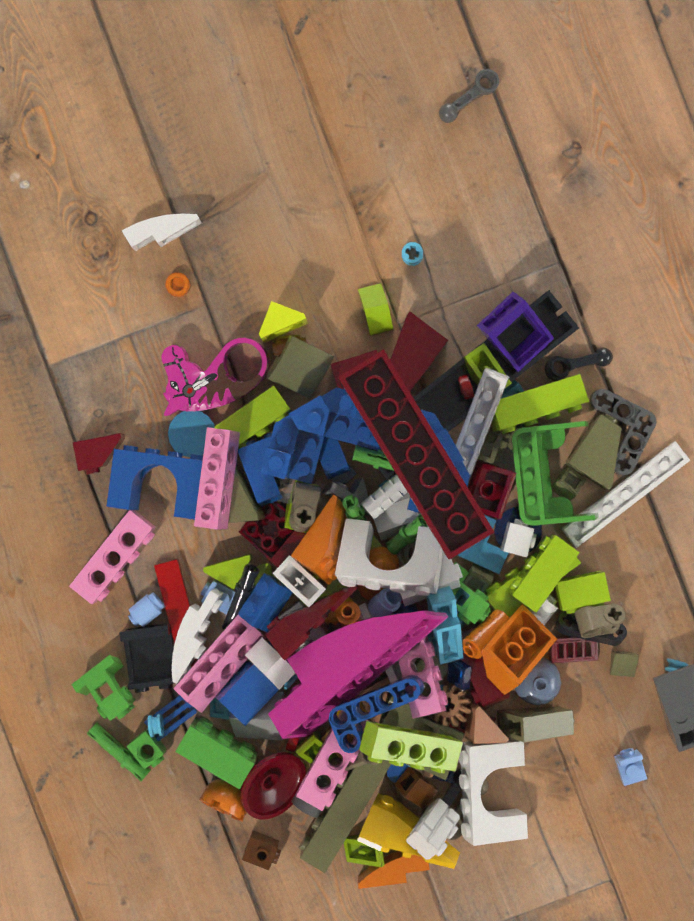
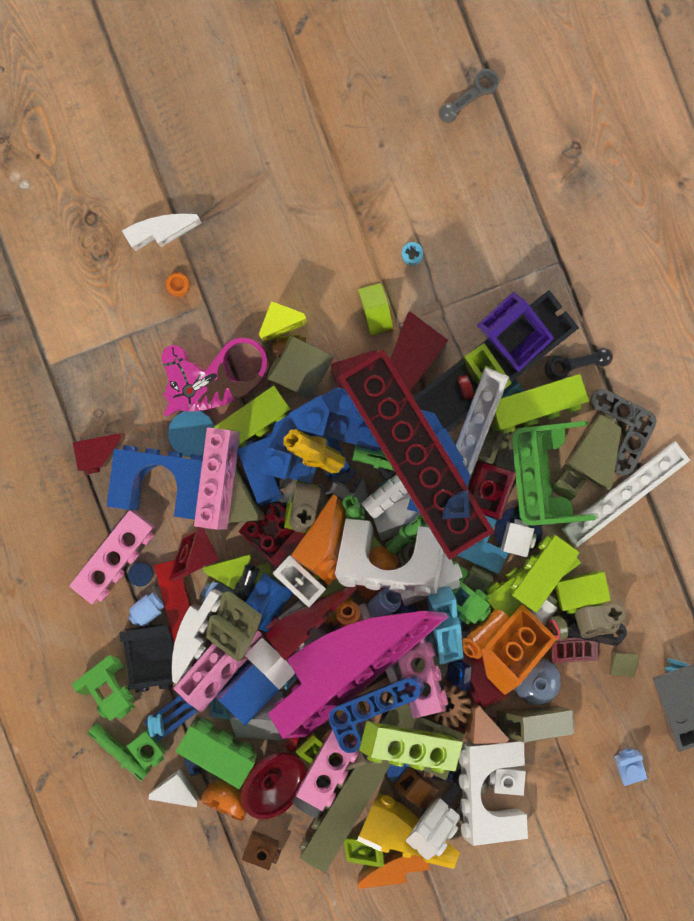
(140, 574): none -> dark blue tile
(176, 790): none -> white slope
(192, 768): none -> dark blue tile
(193, 554): none -> dark red slope
(233, 626): none -> olive slope
(314, 451): none -> yellow piece
(457, 506): none -> dark blue tile
(508, 780): none -> white brick
(557, 627): none -> olive tile

